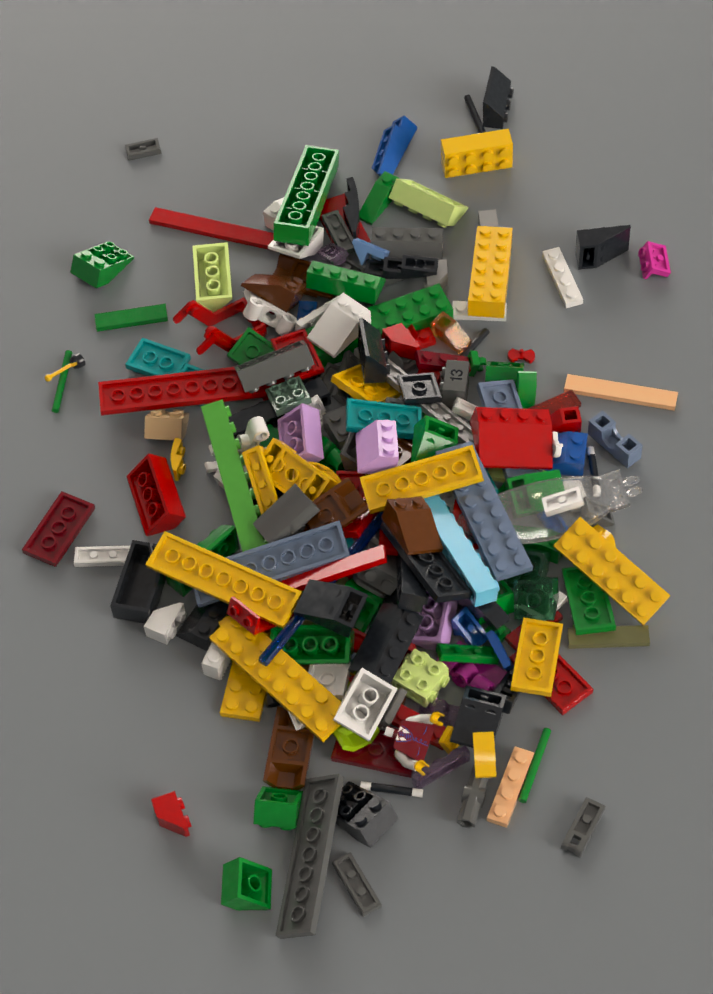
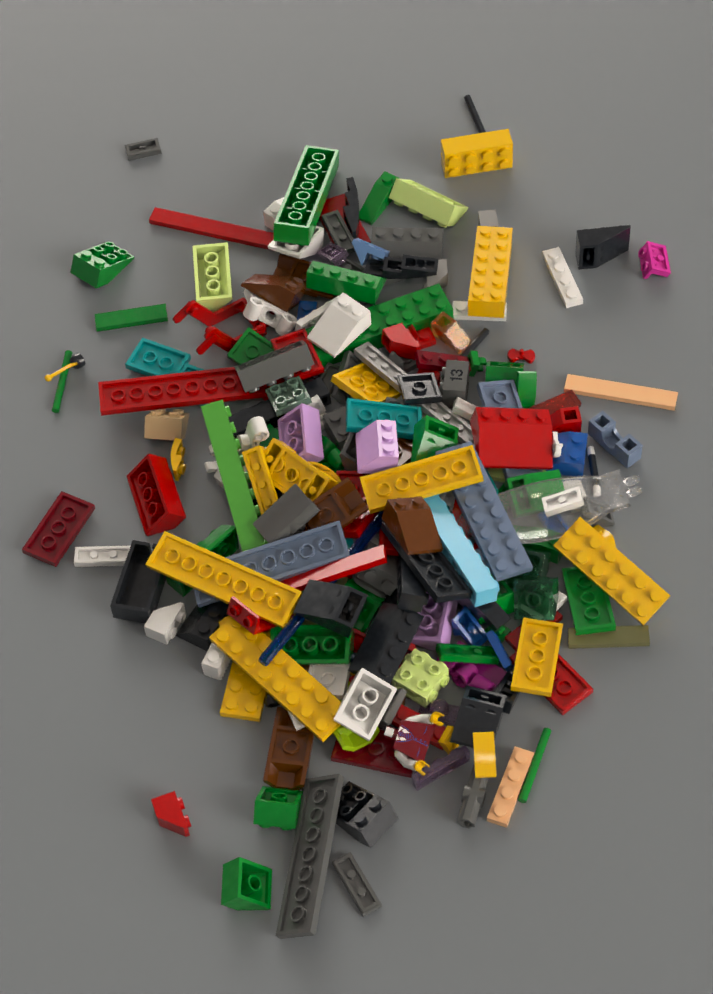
(372, 353): black slope -> none
(392, 789): black bar -> none
(393, 145): blue wedge -> none
(496, 99): black slope -> none
(583, 826): dark grey plate -> none

